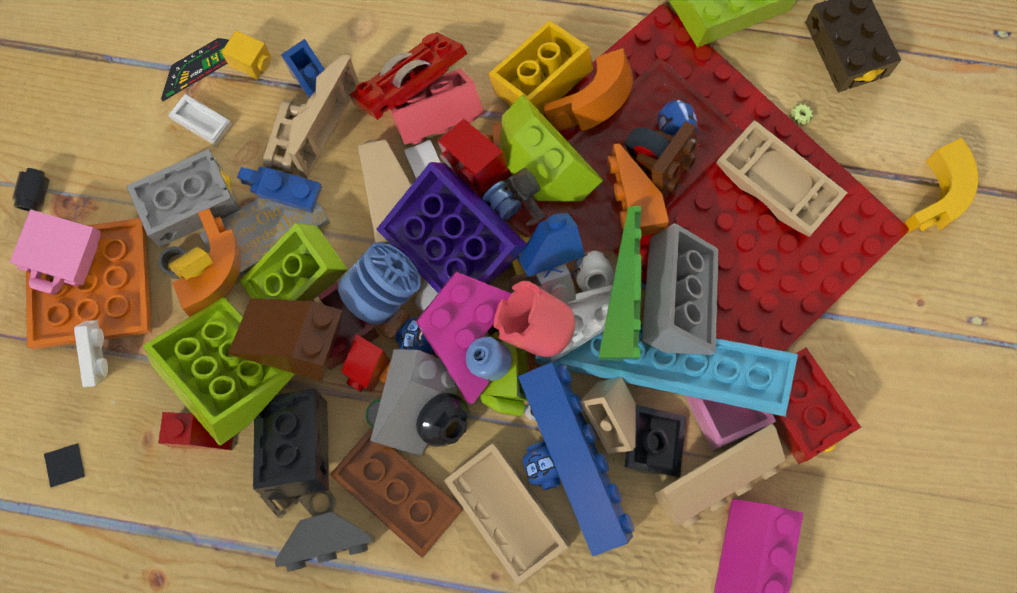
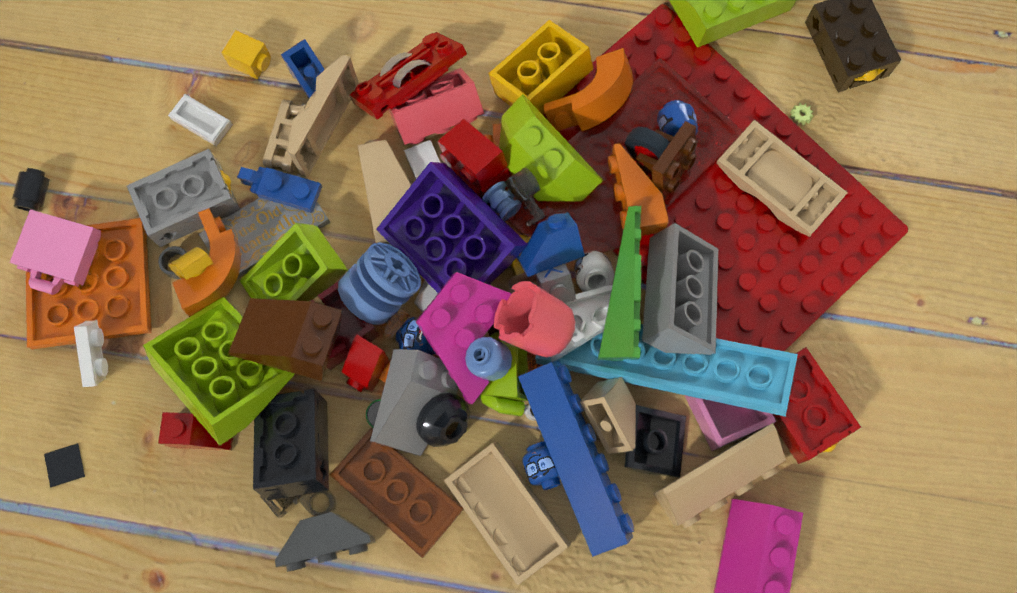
(195, 67): black sticker -> none
(958, 185): yellow arch -> none

